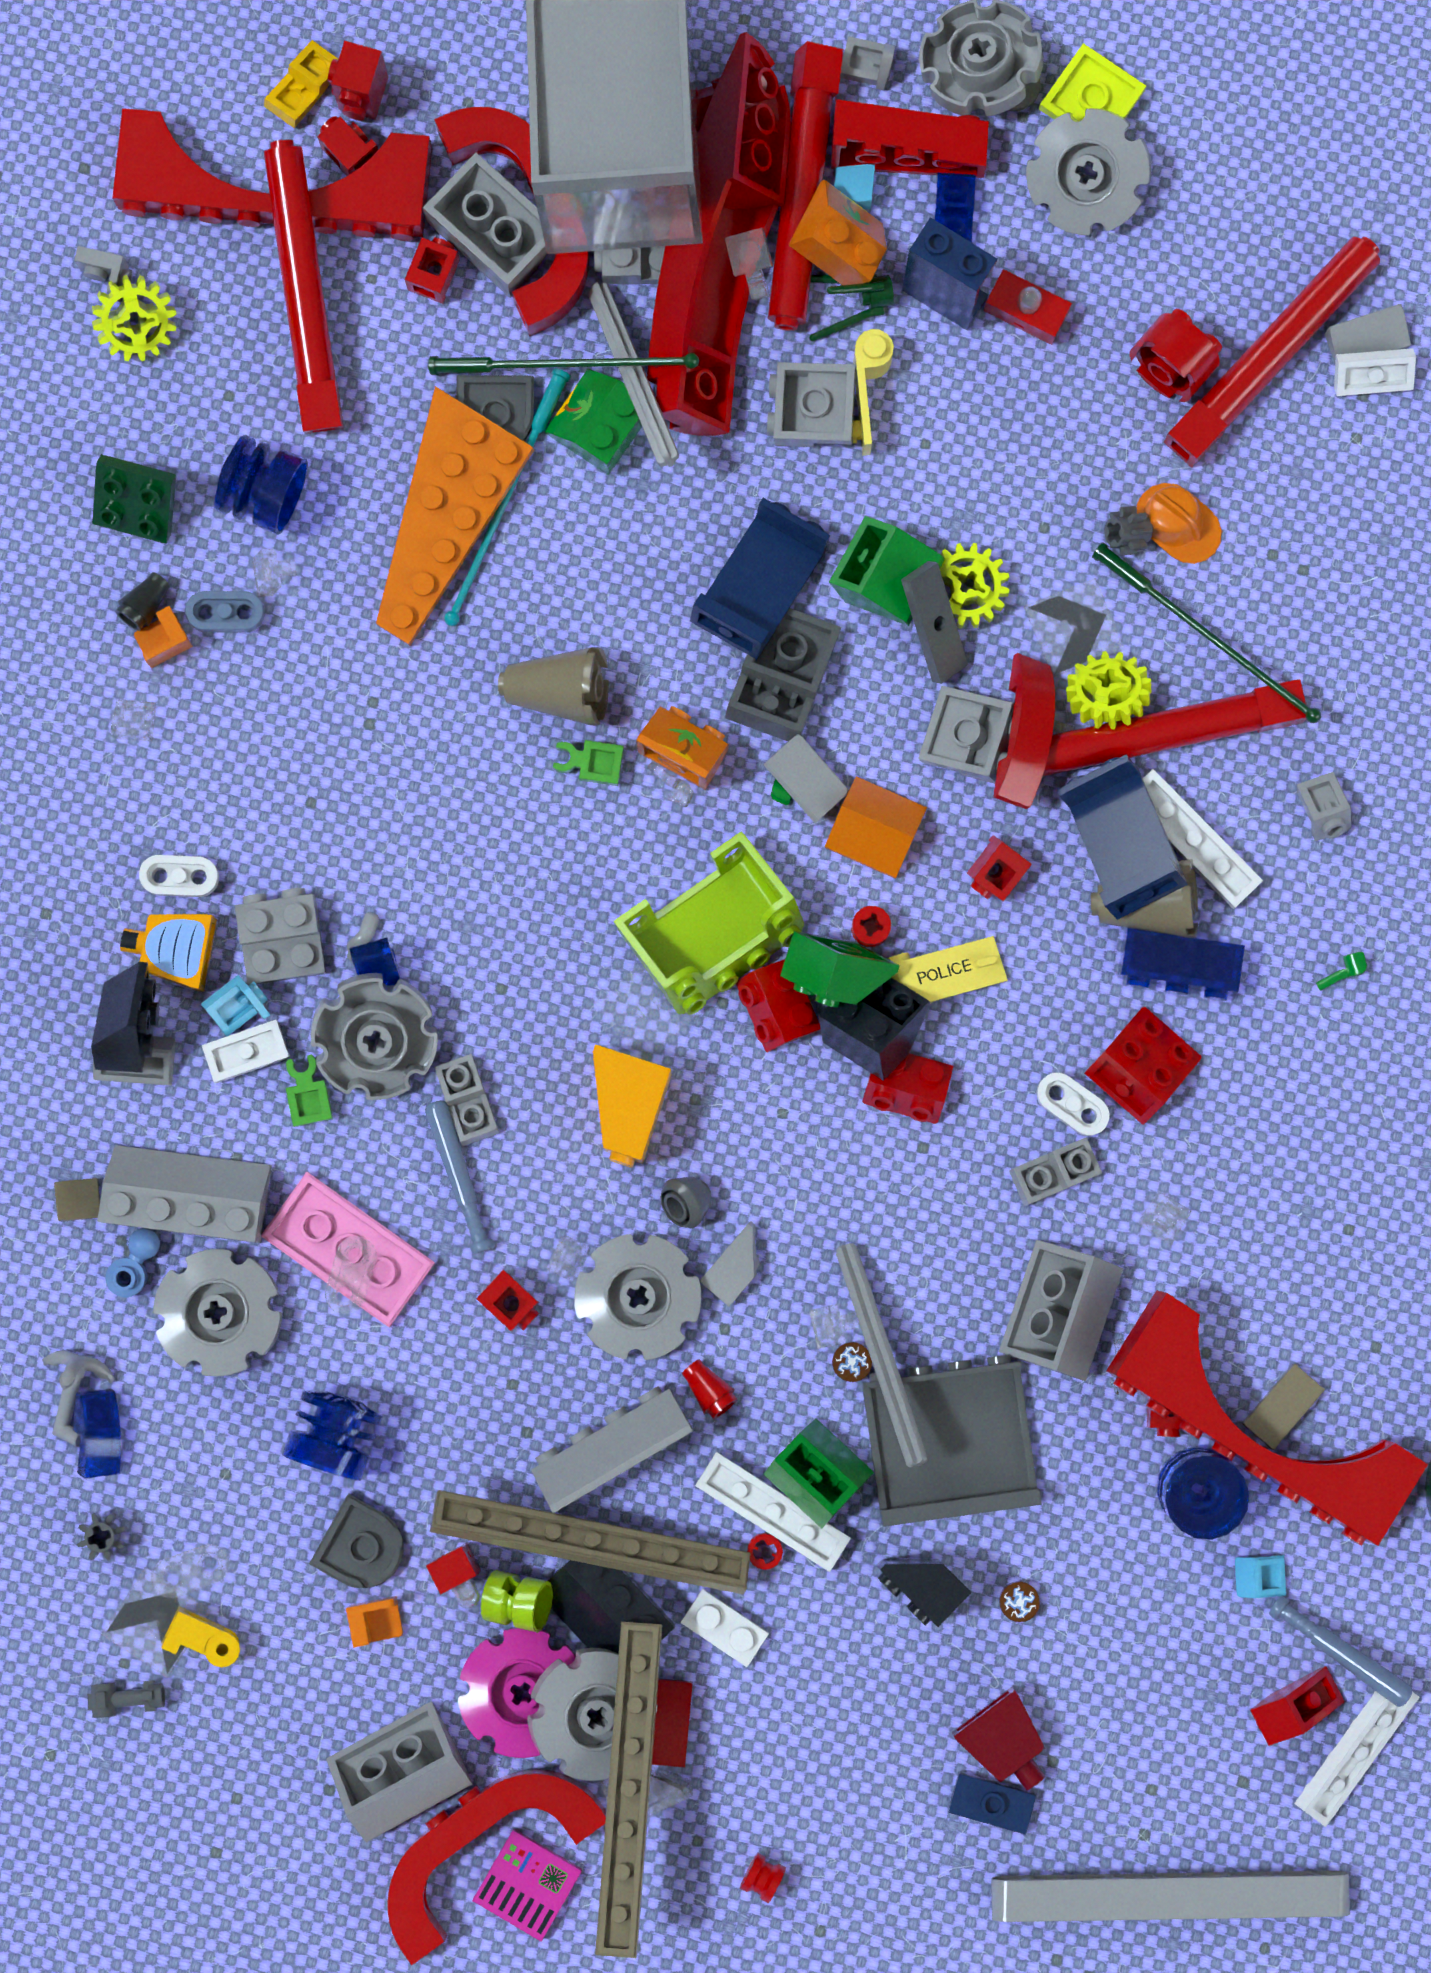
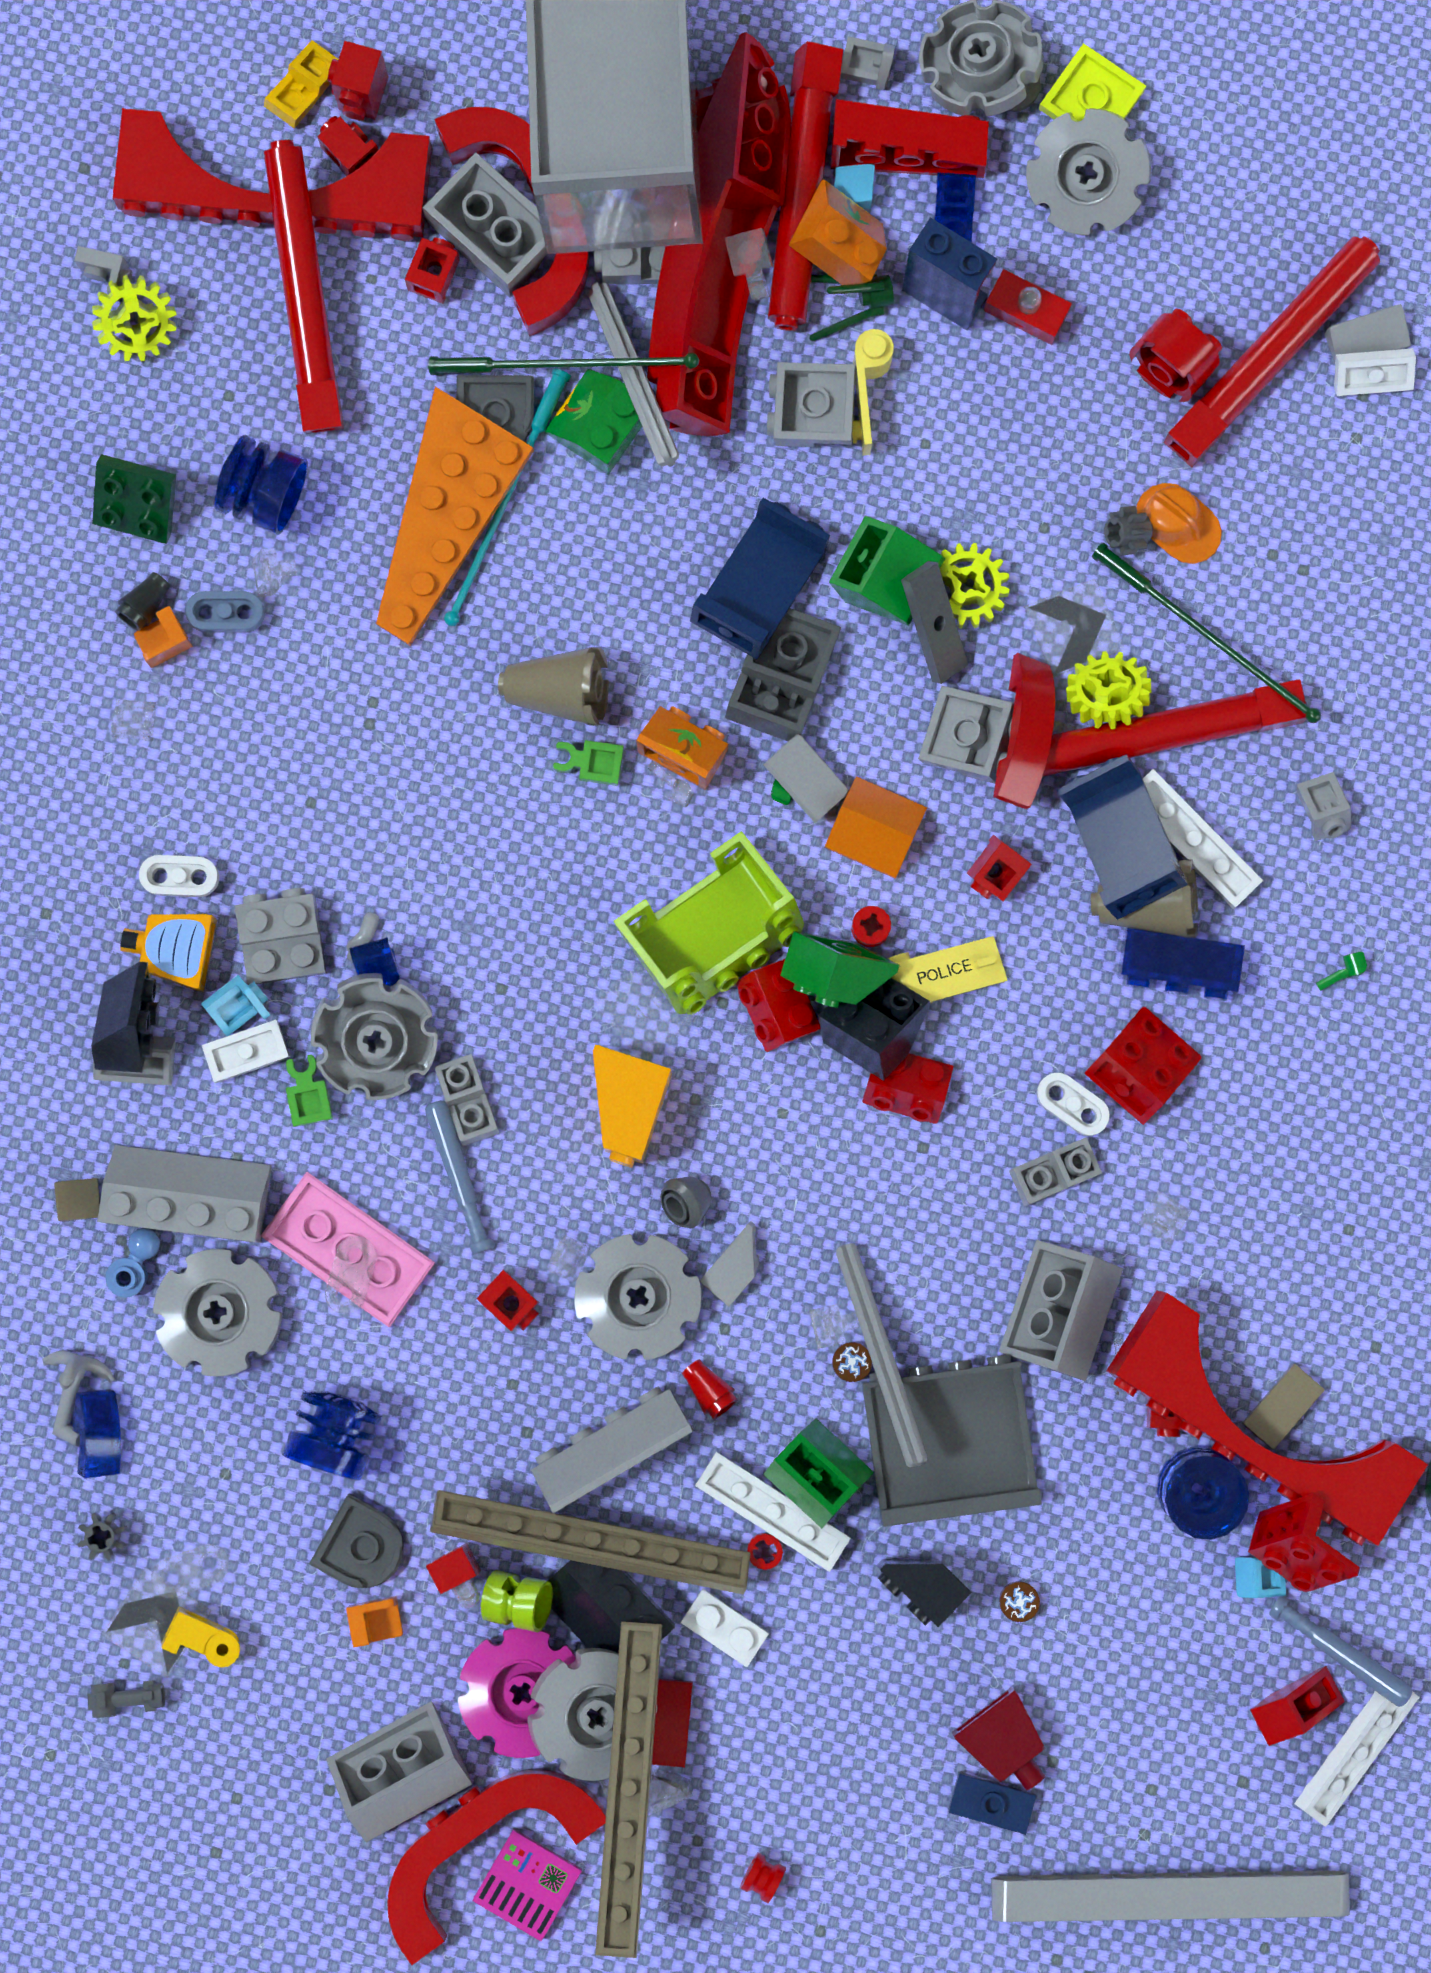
(1289, 1545): none -> red bracket

